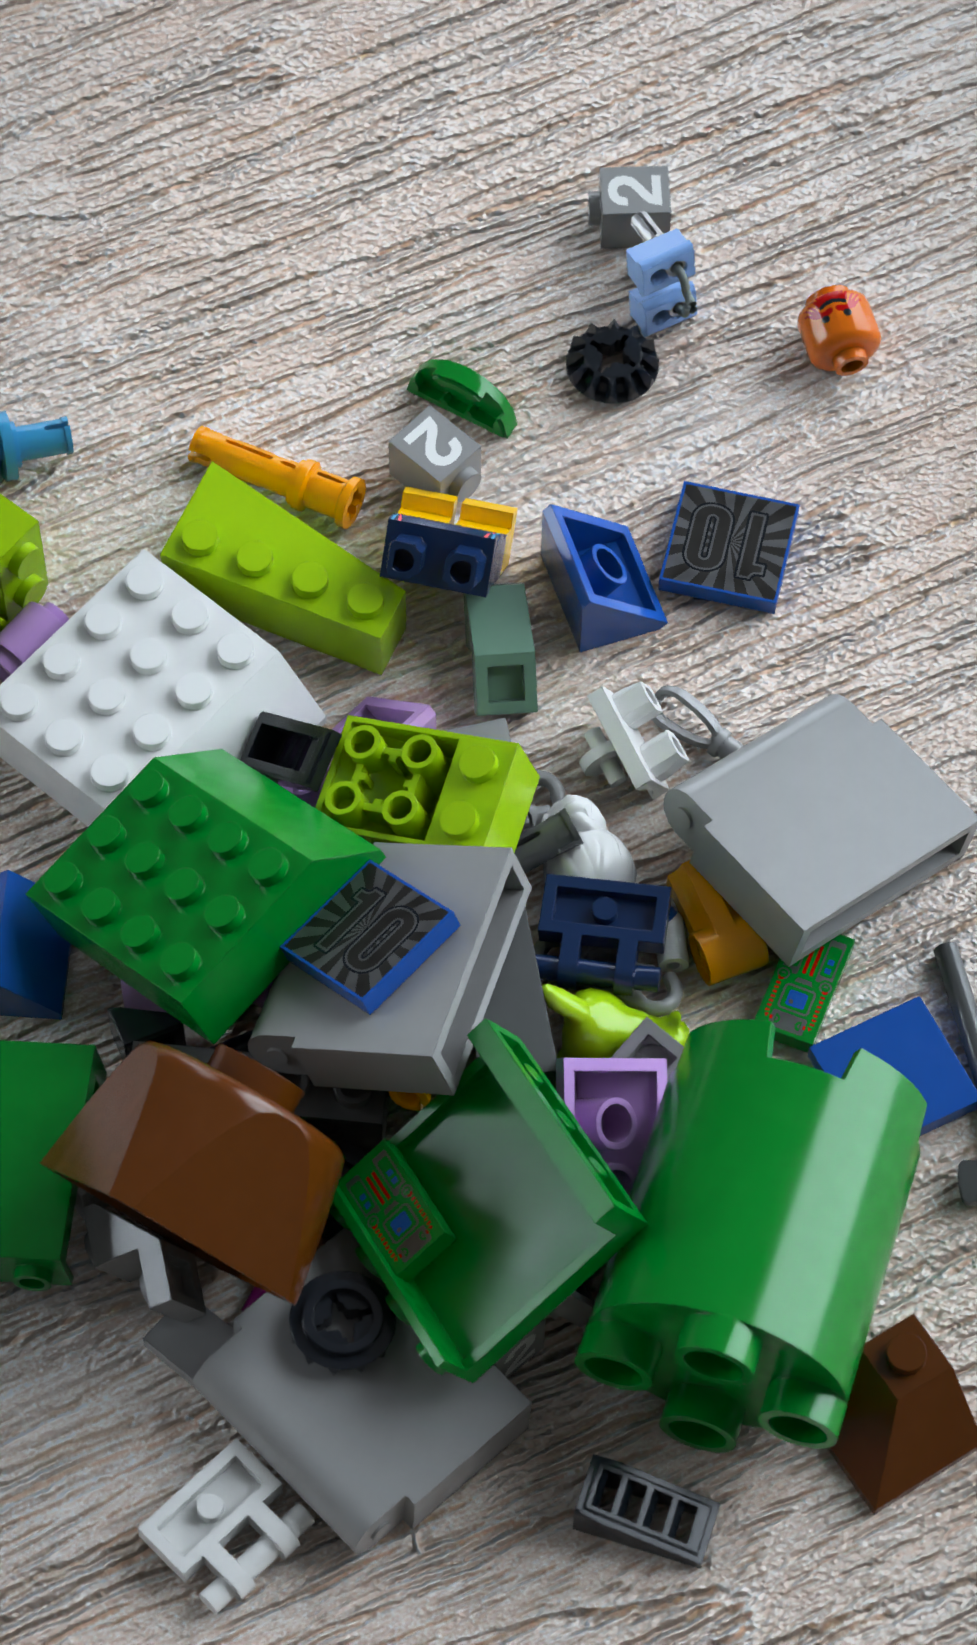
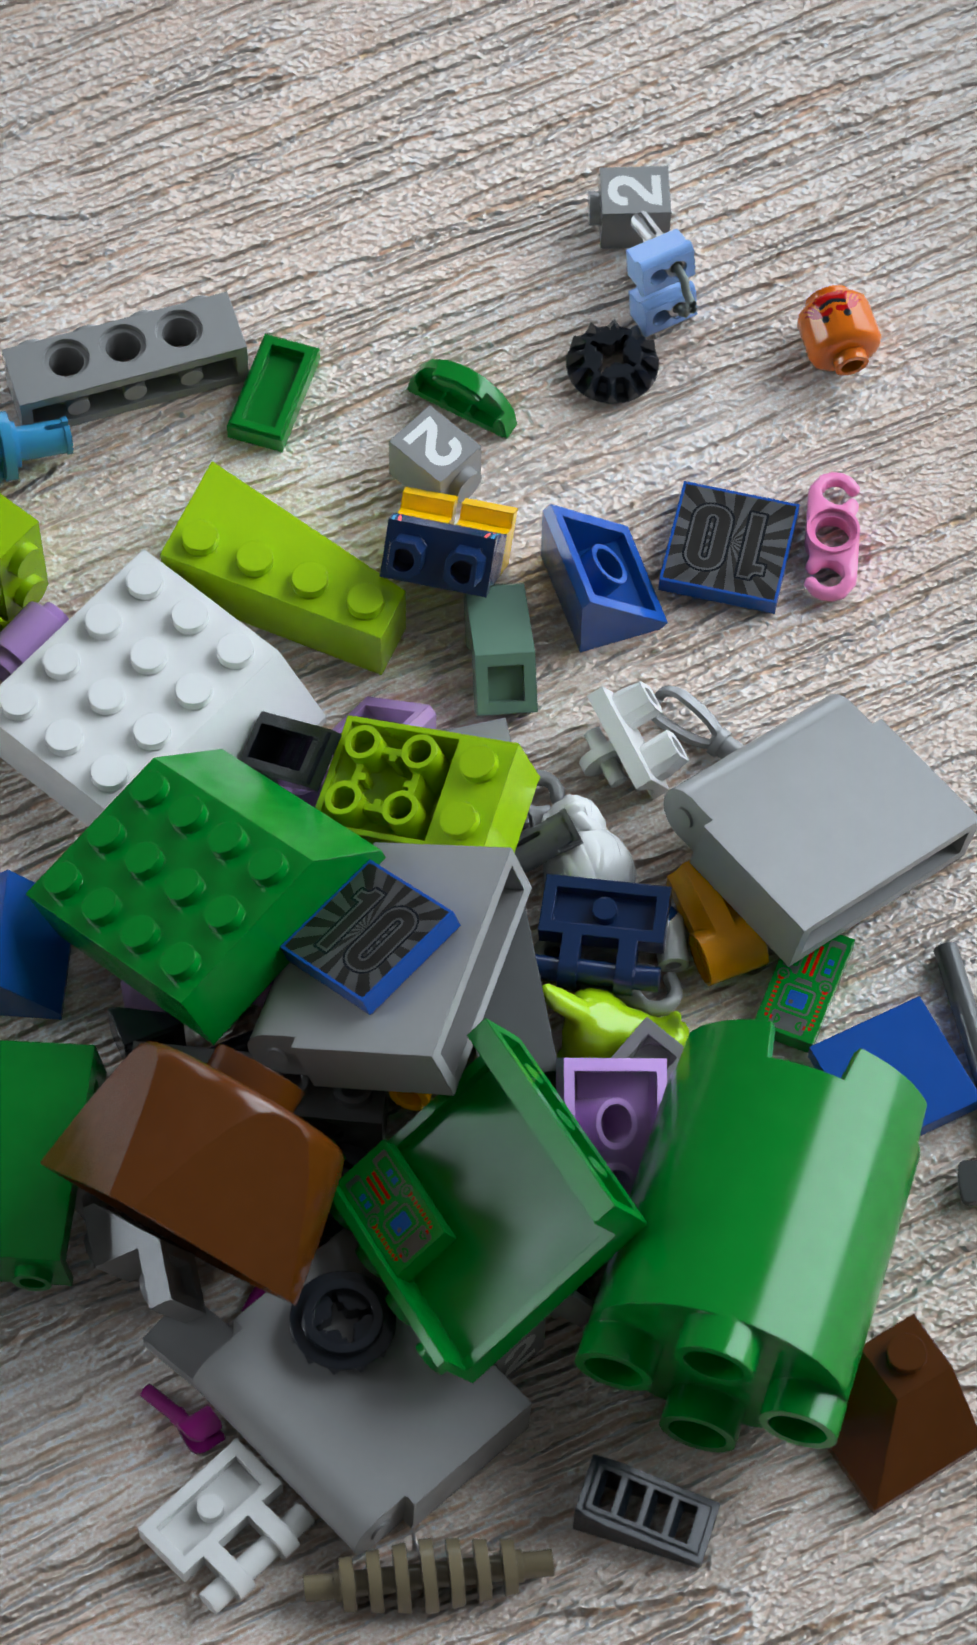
(154, 375): none -> light grey brick
(198, 1431): none -> magenta hand
(273, 393): none -> green tile
(300, 482): light orange pin -> none
(455, 1572): none -> dark tan piece
(841, 558): none -> bright pink piece

